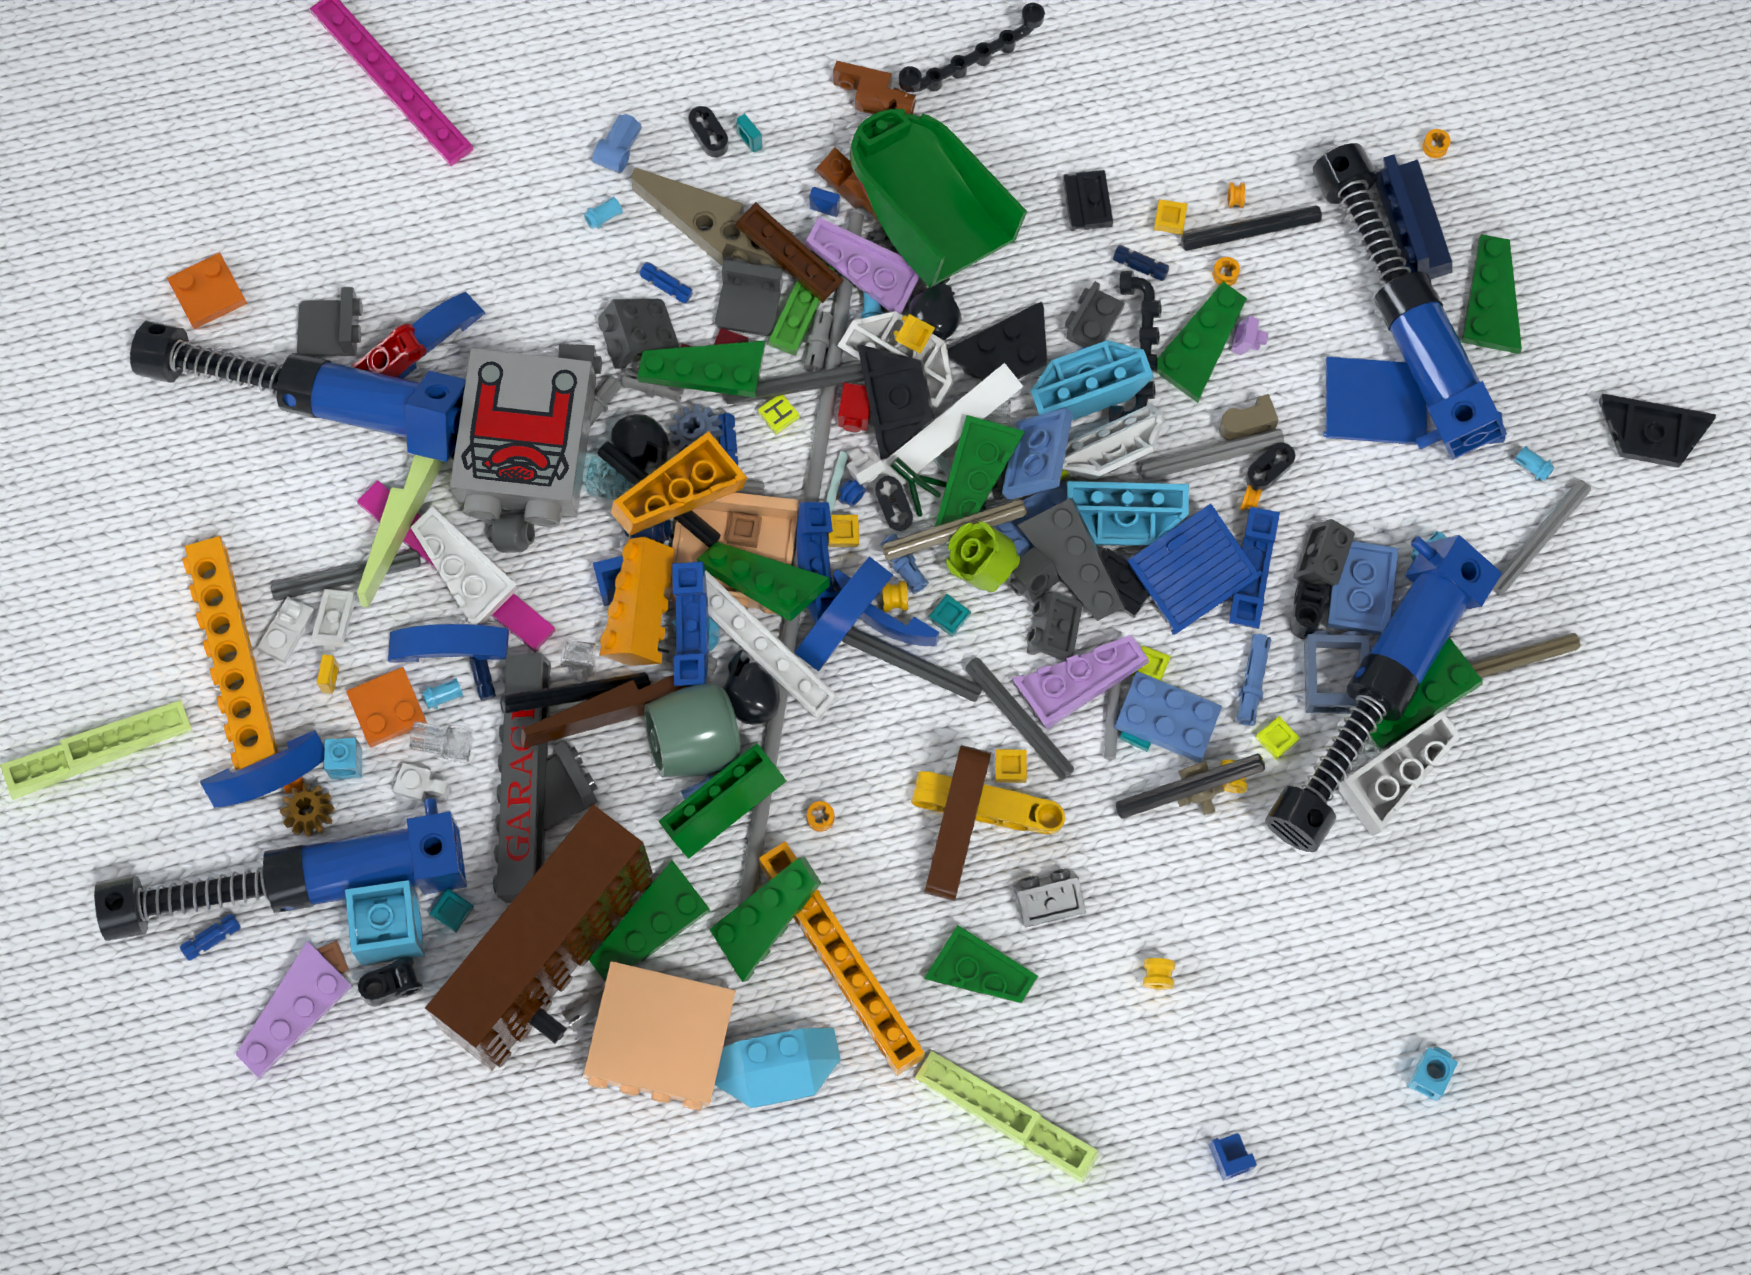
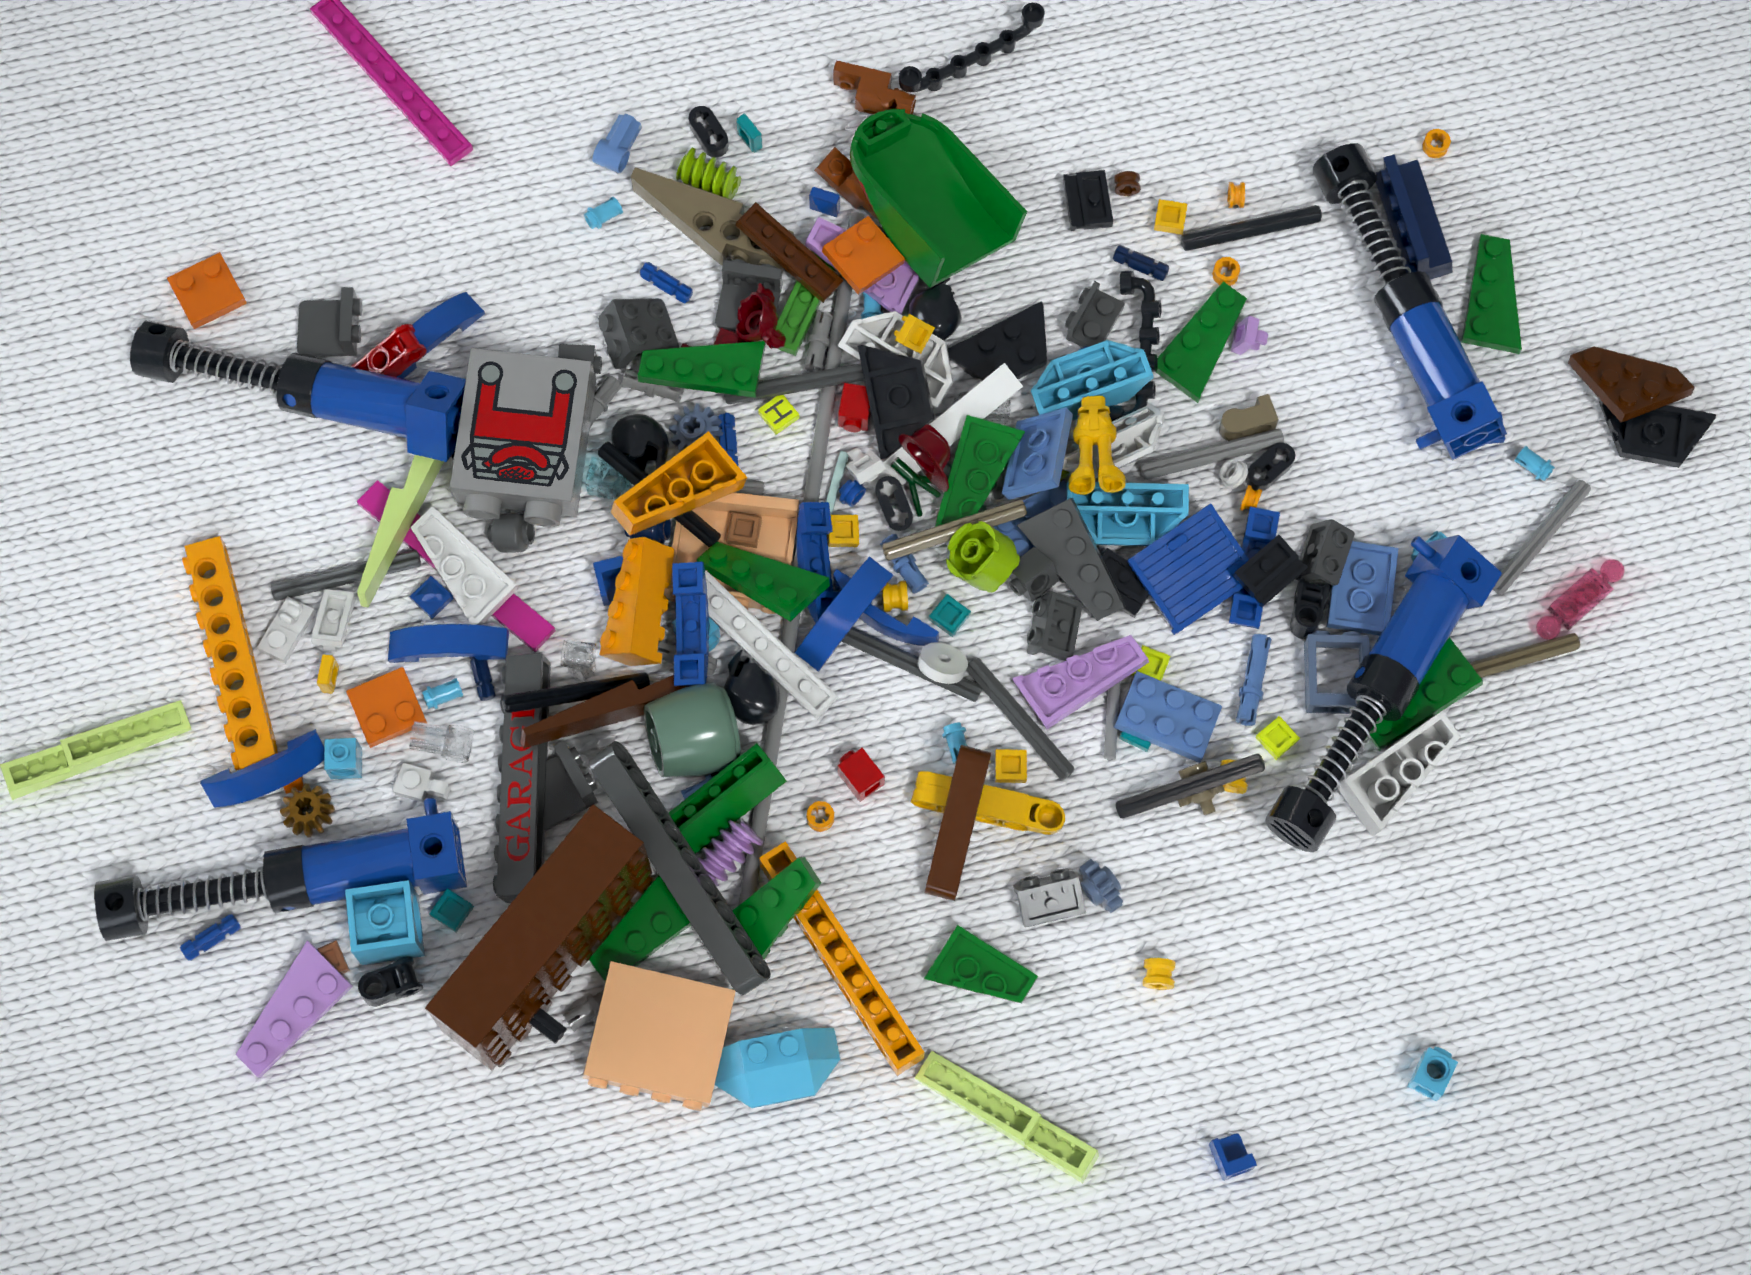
(431, 597): none -> blue tile
(680, 868): none -> dark grey beam
(708, 176): none -> lime piece
(729, 850): none -> lavender piece
(759, 319): none -> dark red hair
(860, 773): none -> red brick
(863, 255): none -> orange plate
(930, 453): none -> dark red piece
(942, 663): none -> white piece
(955, 738): none -> medium azure pin
(1095, 428): none -> yellow piece
(1100, 886): none -> sand blue gear
(1127, 183): none -> reddish brown bush
(1233, 473): none -> white plate
(1270, 570): none -> black plate
(1373, 401): blue piece -> none
(1580, 599): none -> clear pink plate
(1629, 383): none -> reddish brown plate

